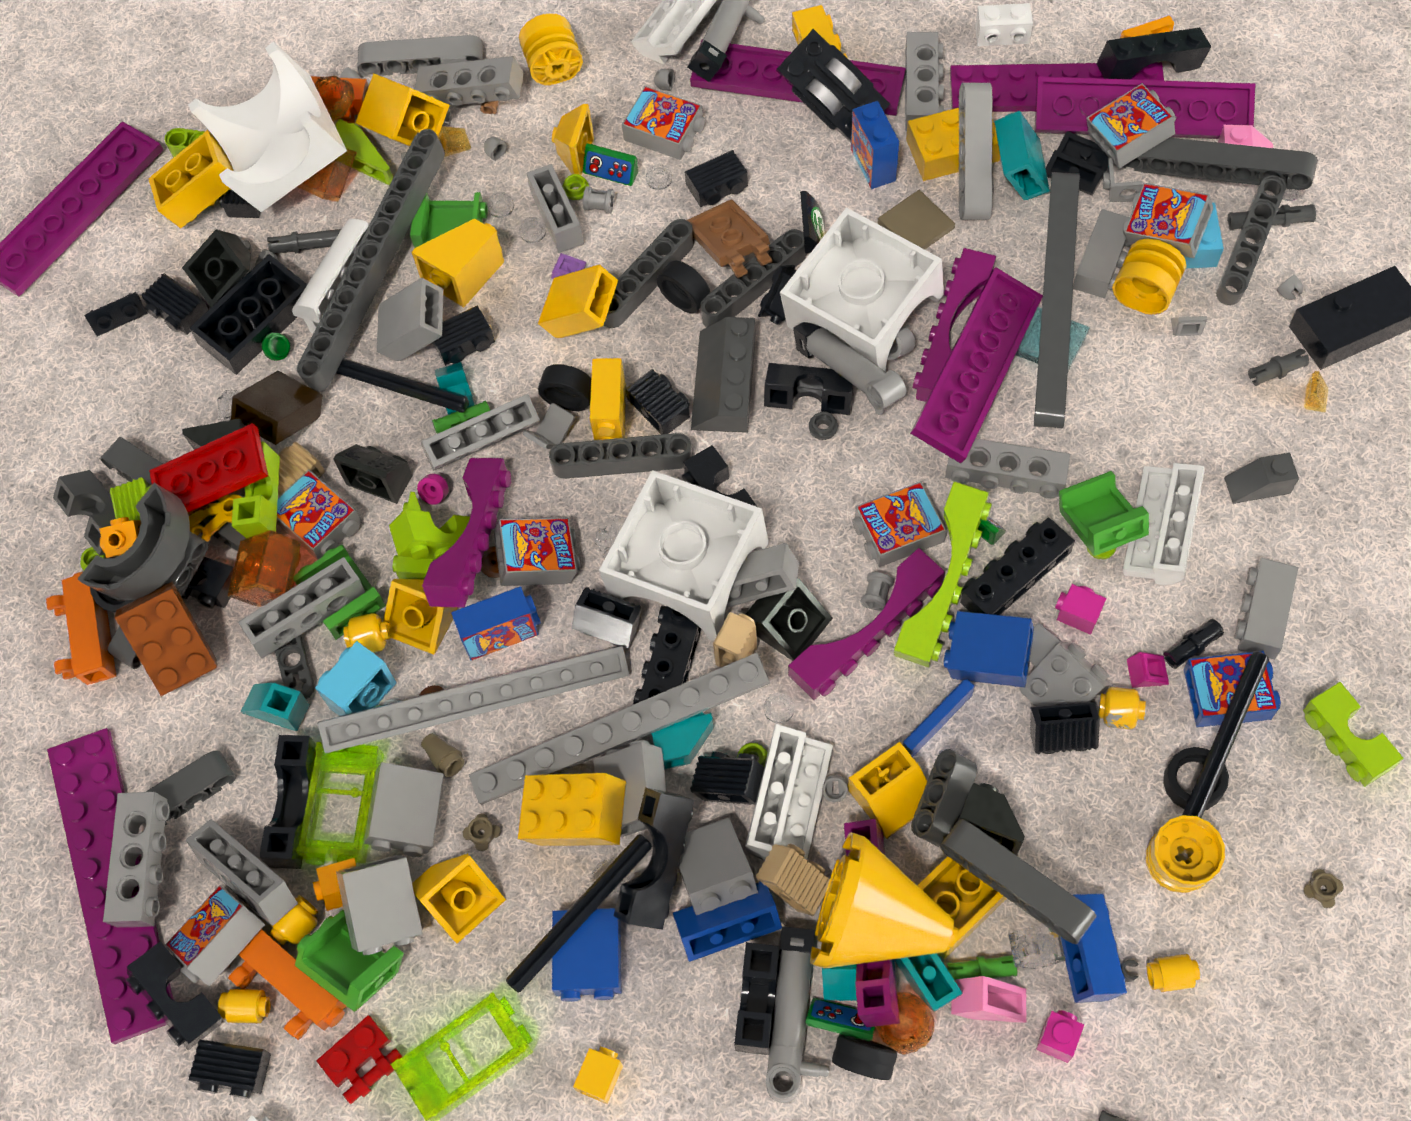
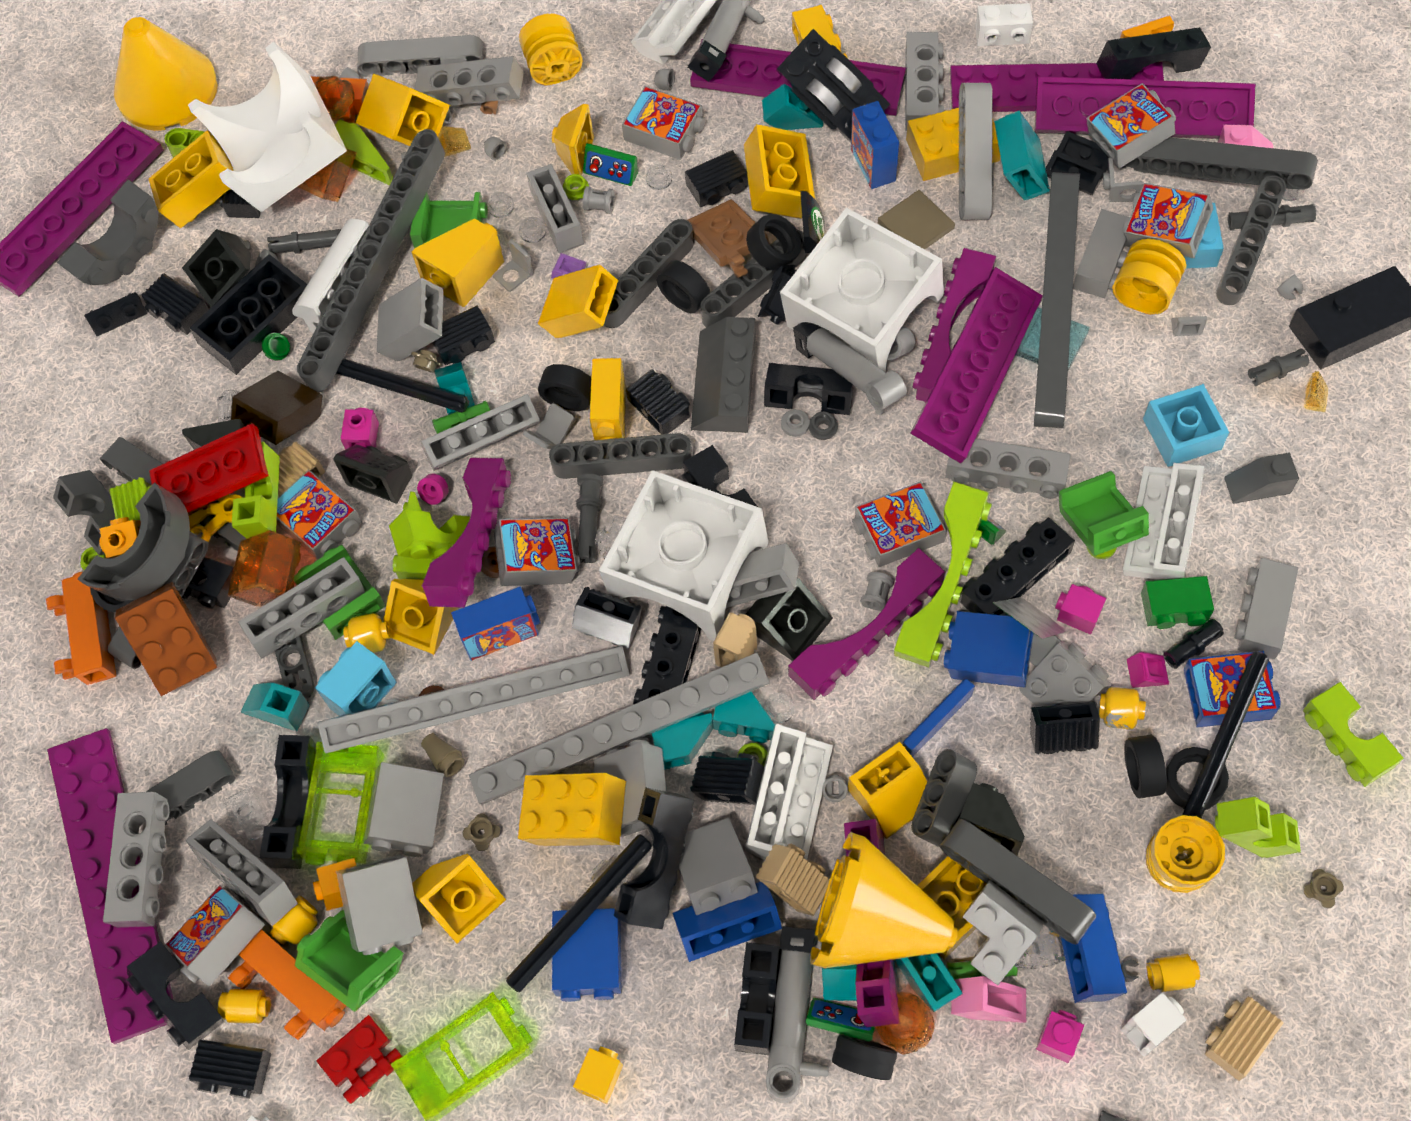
(122, 244): none -> dark grey brick
(160, 77): none -> yellow cone
(247, 814): none -> clear brick
(359, 428): none -> dark pink brick
(425, 361): none -> dark tan plate
(520, 263): none -> light grey bracket
(589, 506): none -> dark grey pin
(743, 717): none -> teal slope
(777, 170): none -> yellow brick
(783, 231): none -> black tyre
(787, 112): none -> teal slope
(795, 429): none -> light grey plate
(1008, 928): none -> light grey brick
(1031, 617): none -> flat silver sticker
(1145, 766): none -> black tyre
(1154, 1023): none -> white brick
(1177, 602): none -> green brick
(1185, 425): none -> medium azure brick
(1243, 1037): none -> tan brick
(1252, 827): none -> lime arch

